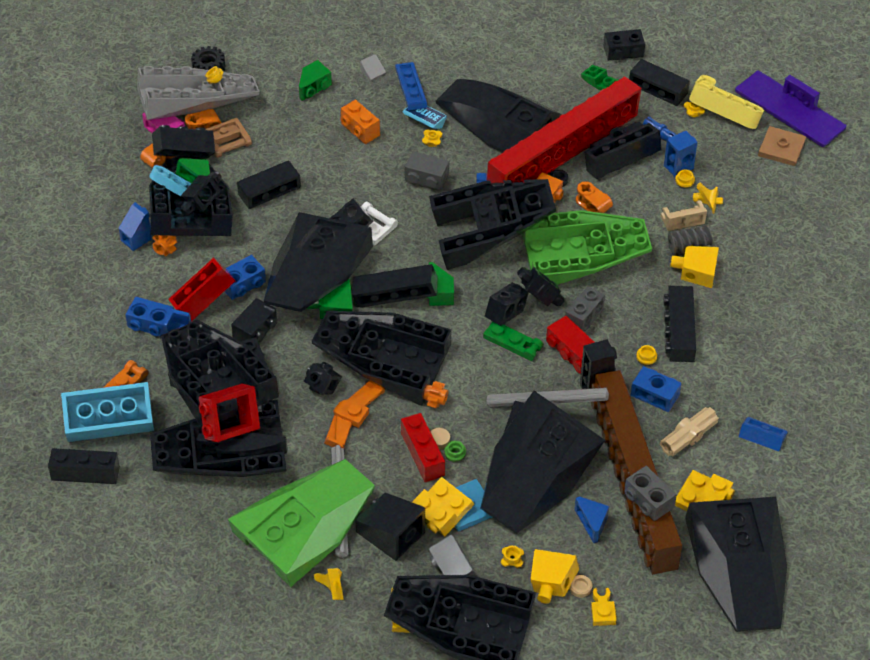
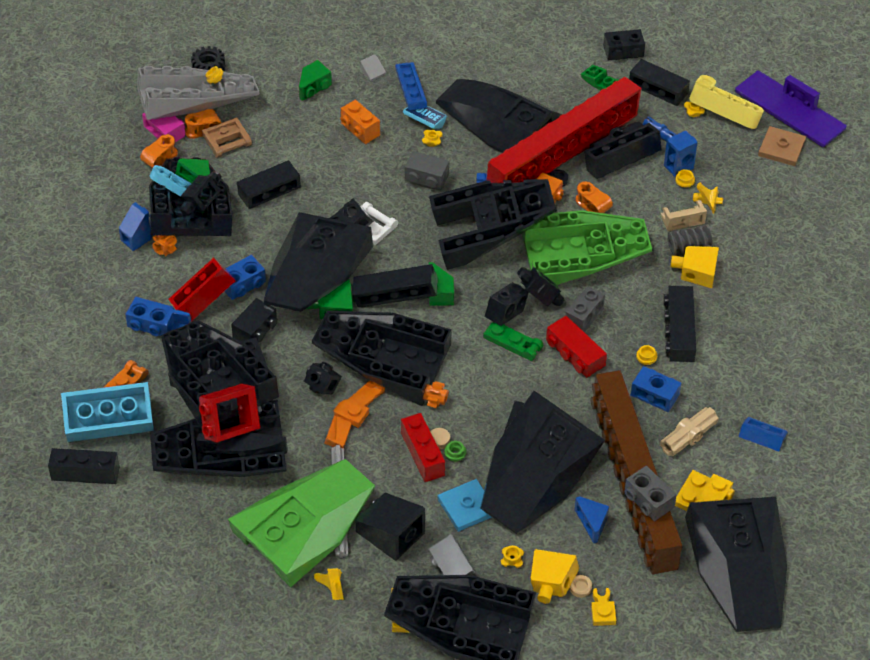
(183, 142): black brick -> none
(443, 506): yellow plate -> none
(561, 396): light grey axle -> none
(596, 359): black brick -> none

